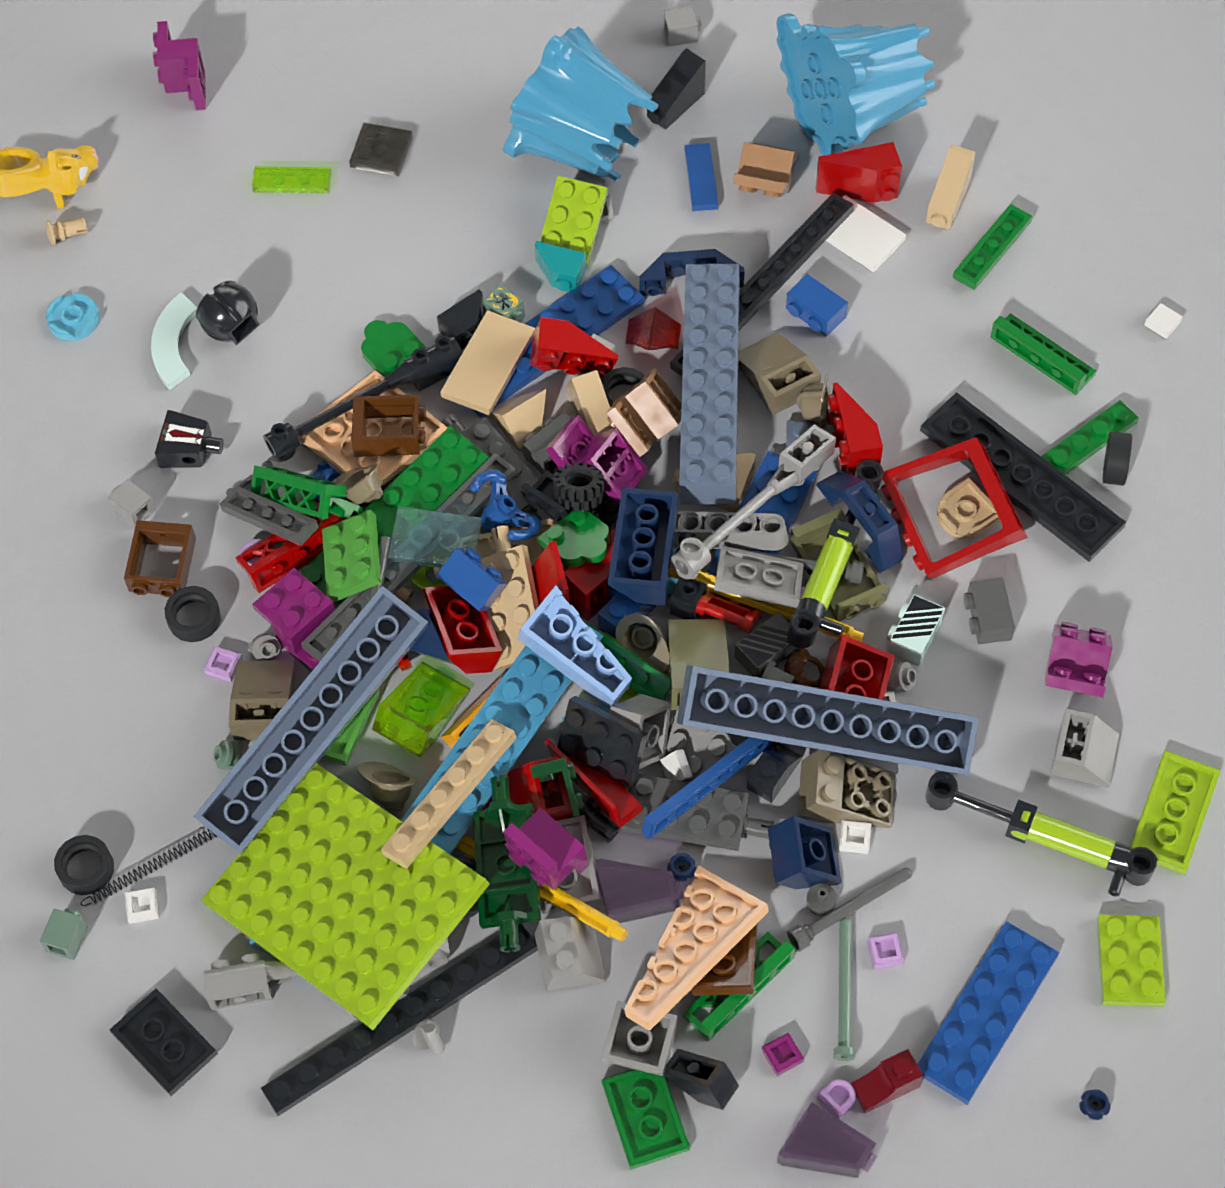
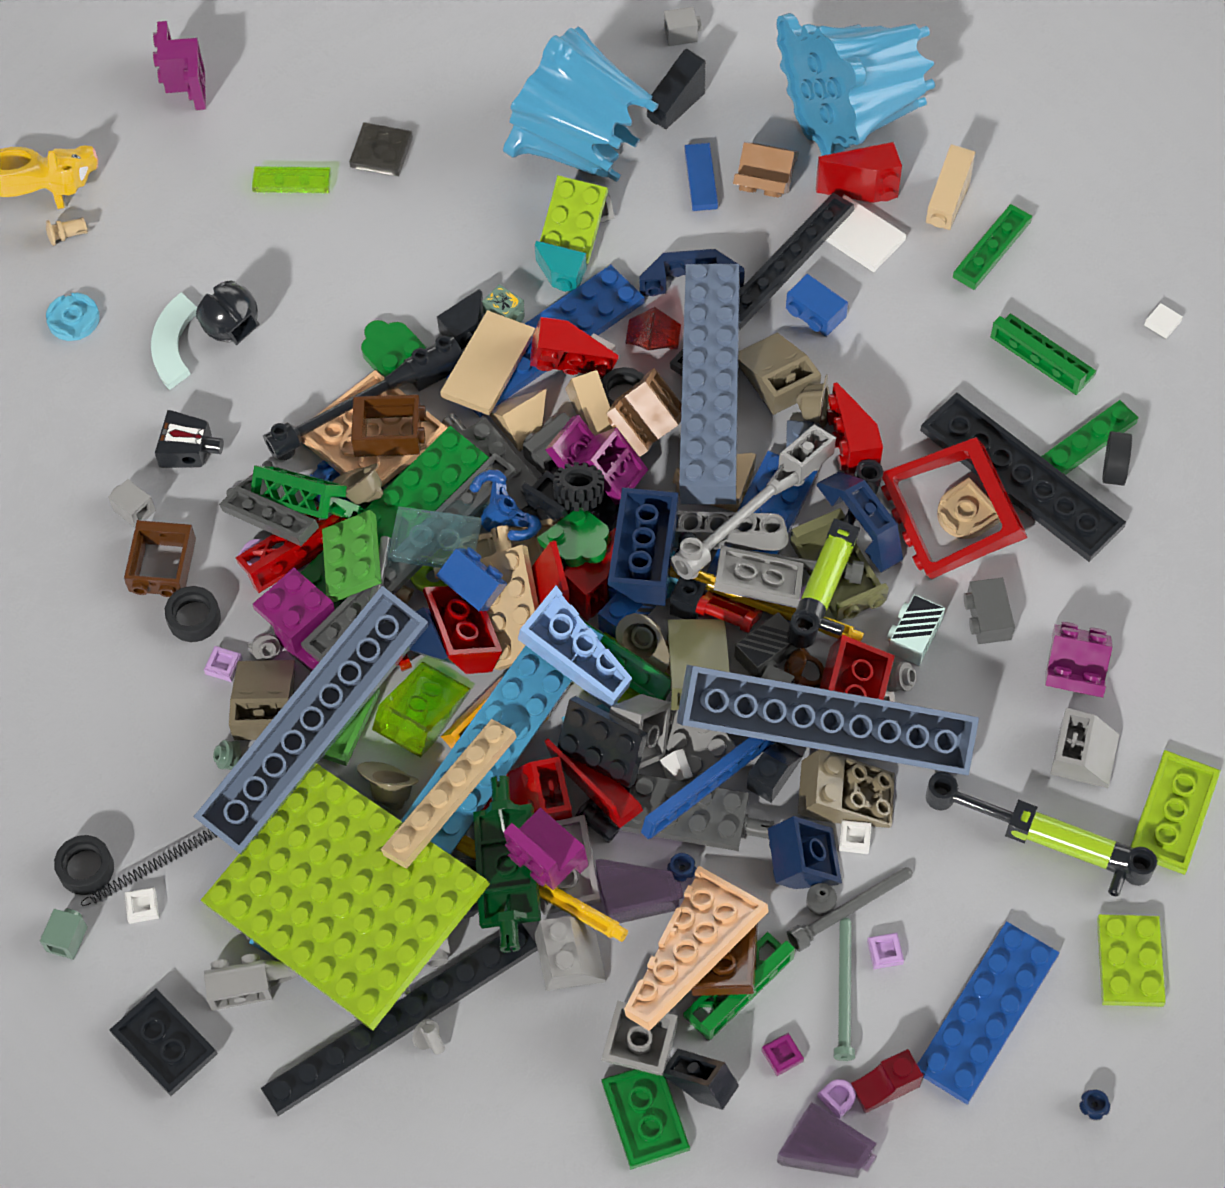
(548, 771): dark green bracket -> none

